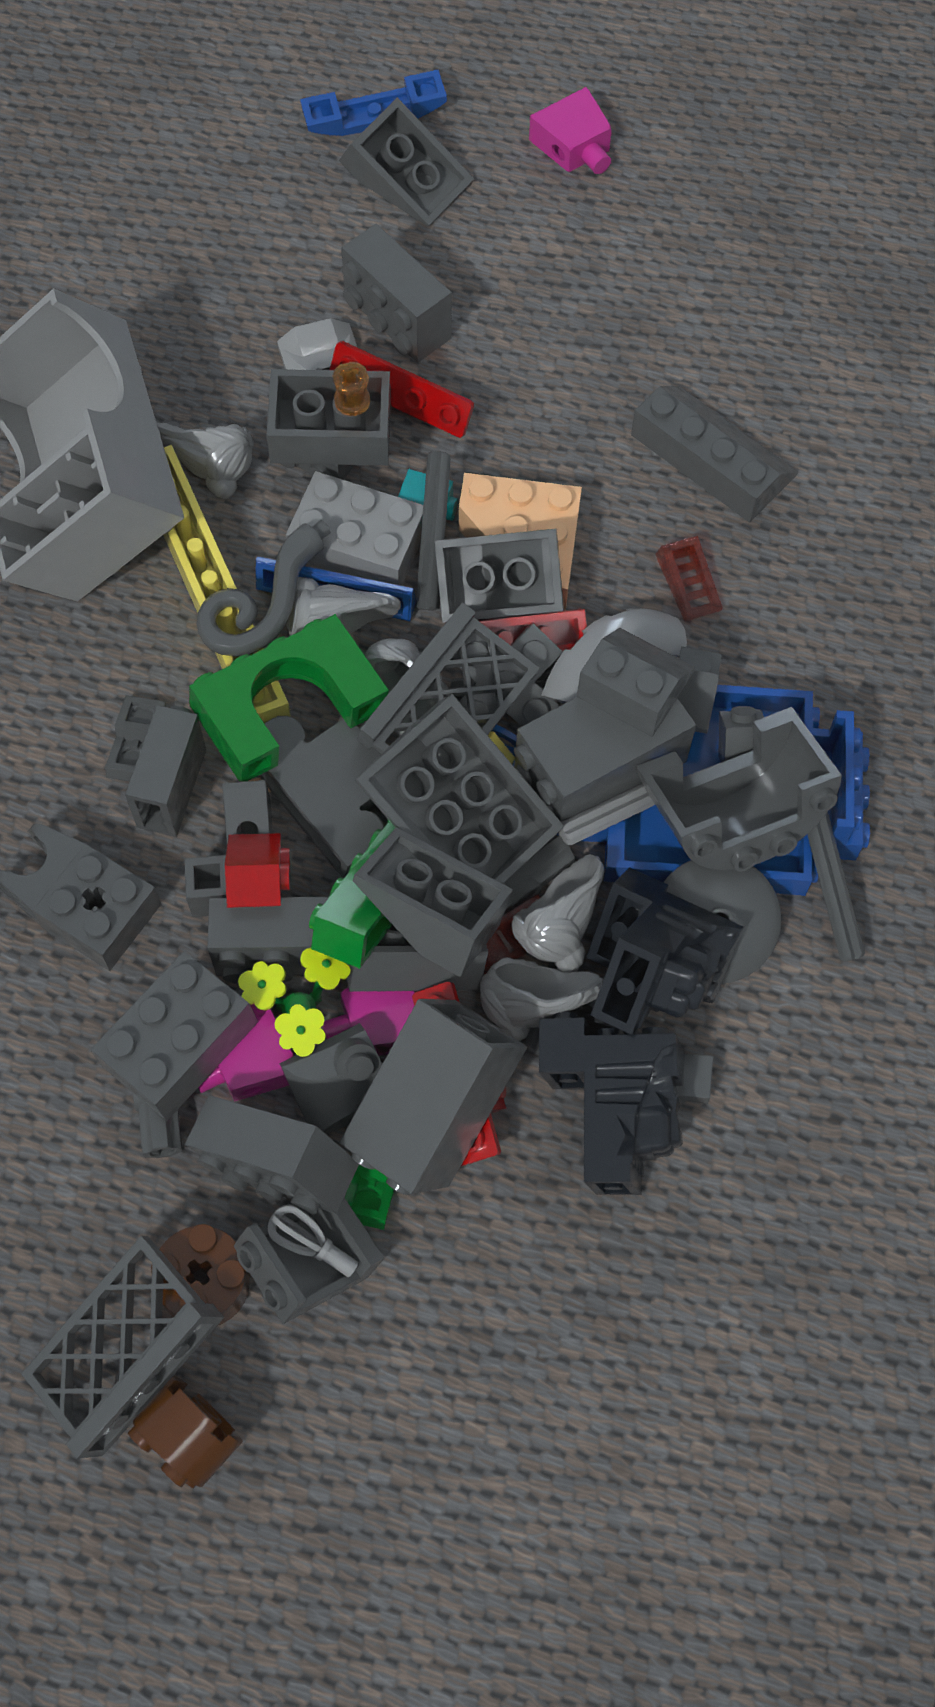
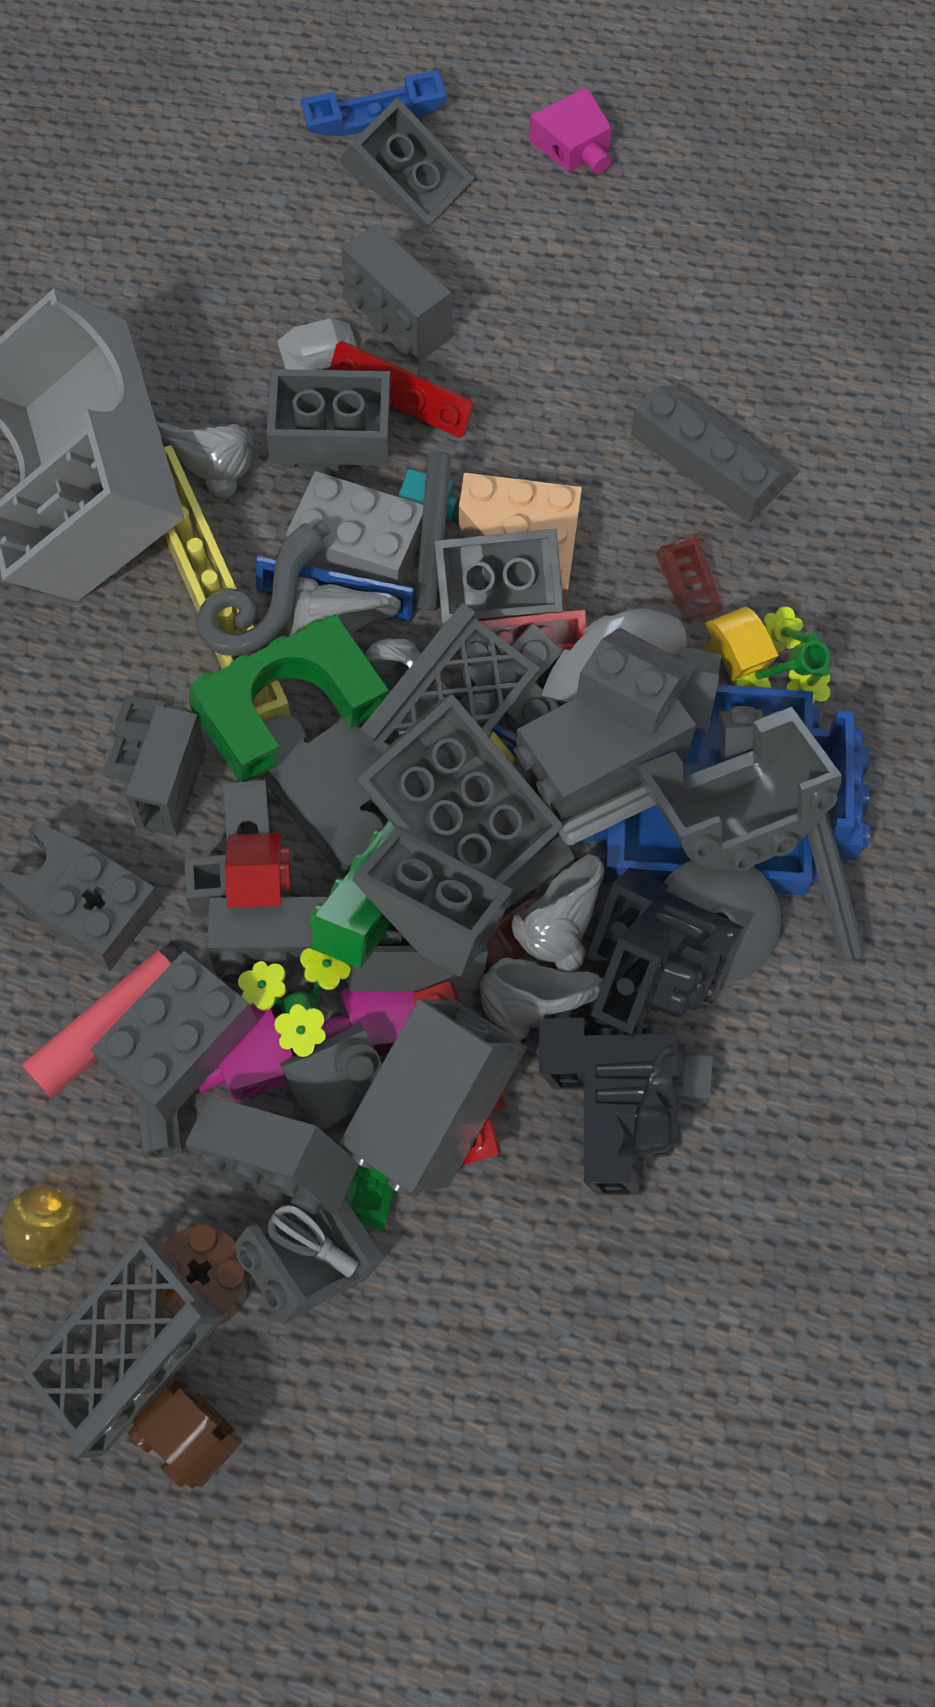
(41, 1227): none -> clear yellow helmet
(69, 1051): none -> coral brick
(346, 384): clear orange bush -> none
(741, 641): none -> yellow brick
(806, 662): none -> plant

